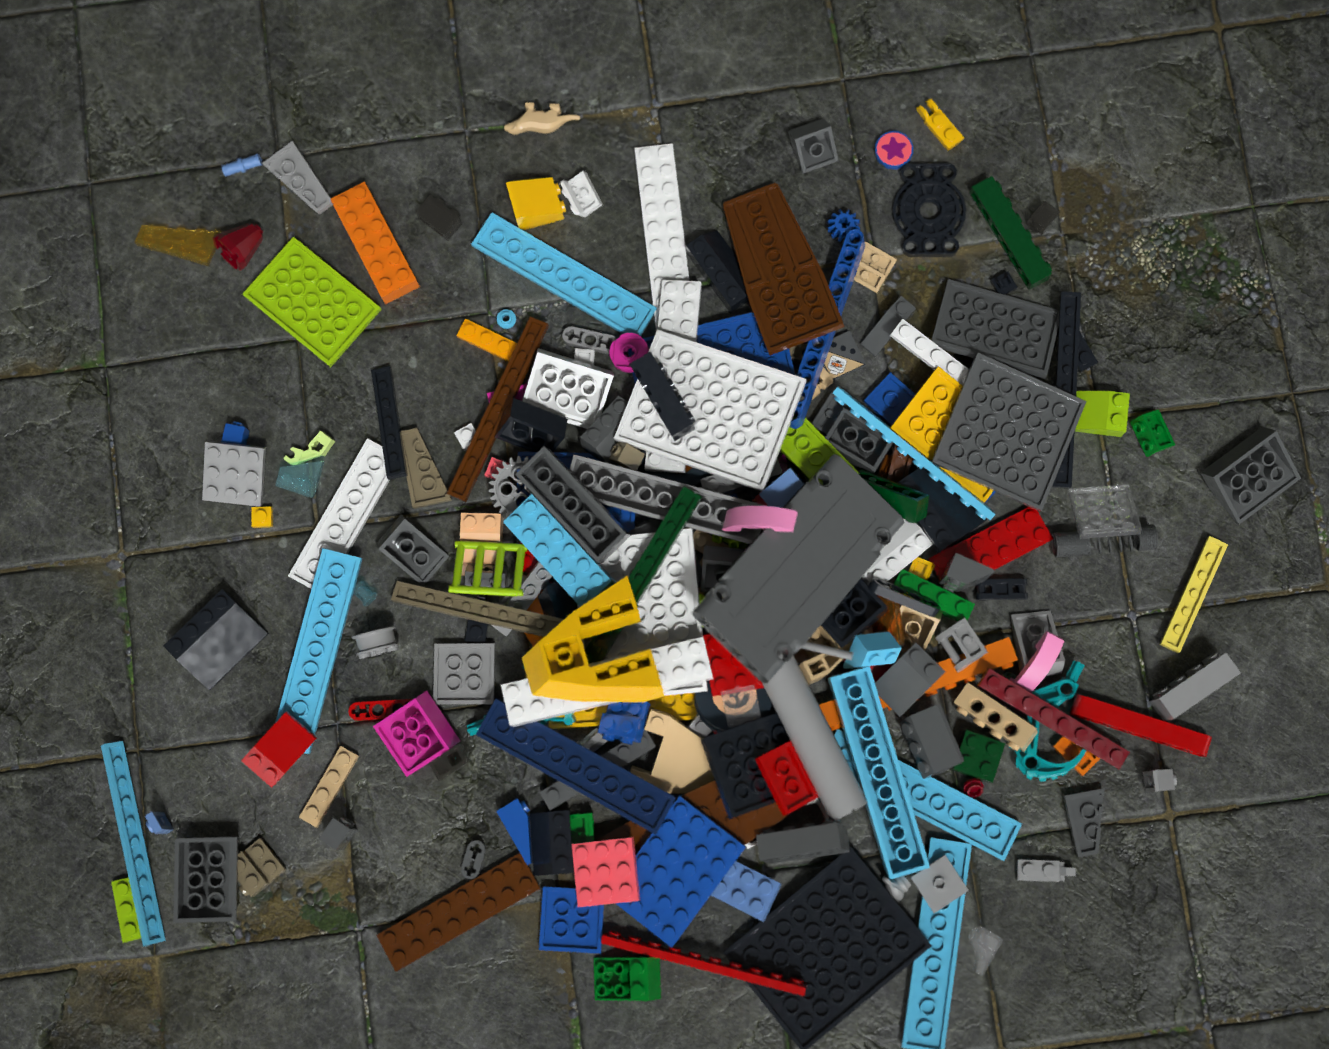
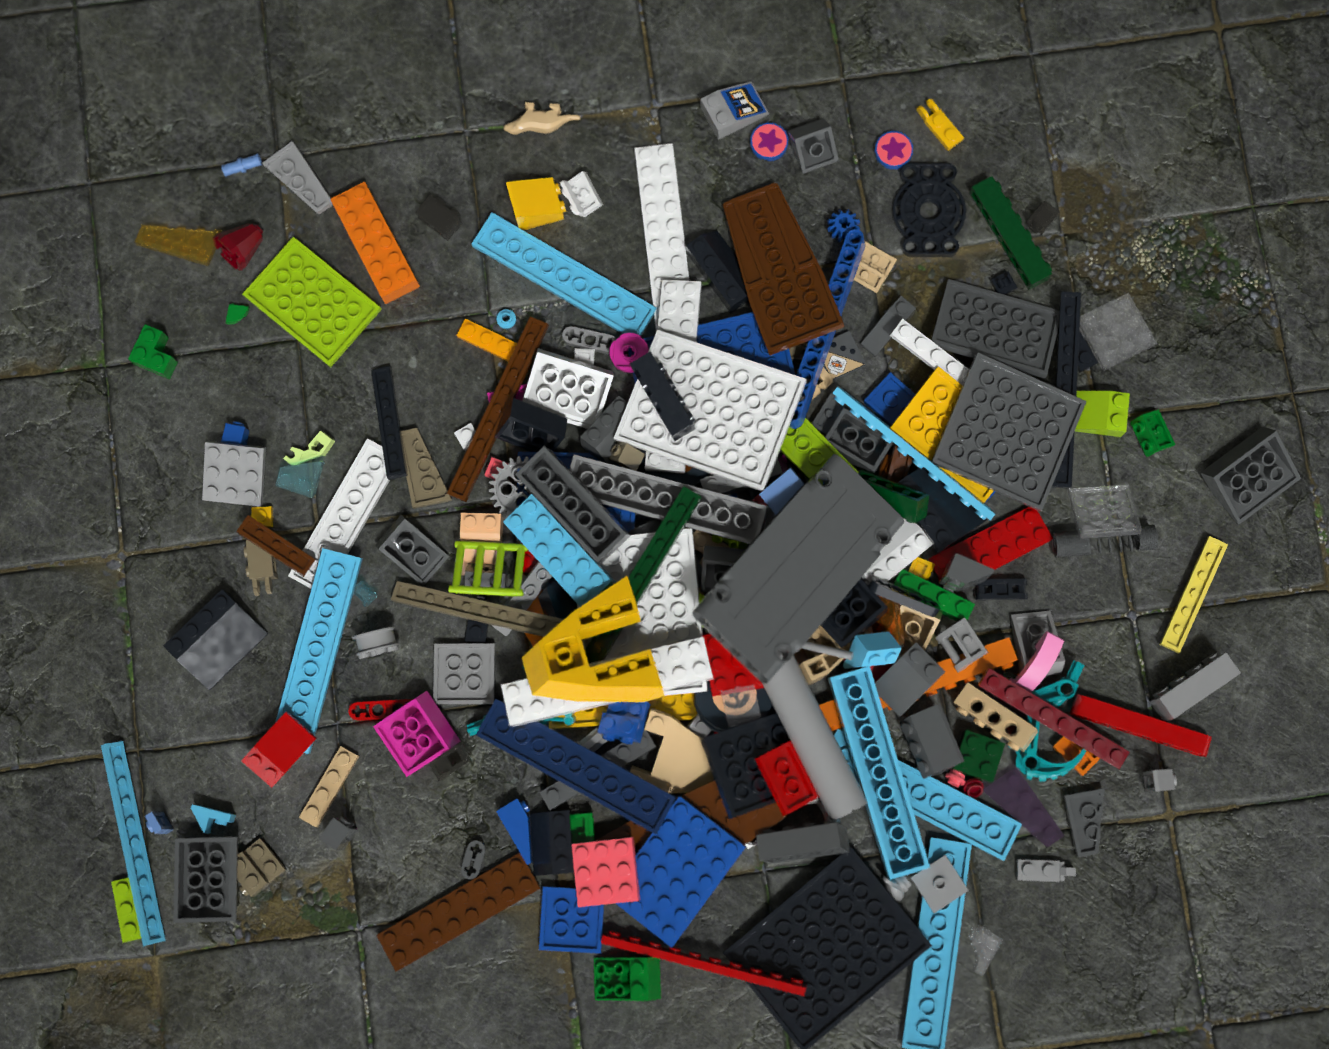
(148, 353): none -> green brick
(206, 816): none -> medium azure slope
(236, 313): none -> green tile
(260, 567): none -> dark tan hinge
(275, 545): none -> reddish brown plate
(733, 108): none -> slope
(747, 891): medium blue plate -> none
(760, 517): bright pink slope -> none
(769, 141): none -> tile
(955, 778): none -> coral plate
(1020, 801): none -> clear purple wing
(1116, 331): none -> clear plate

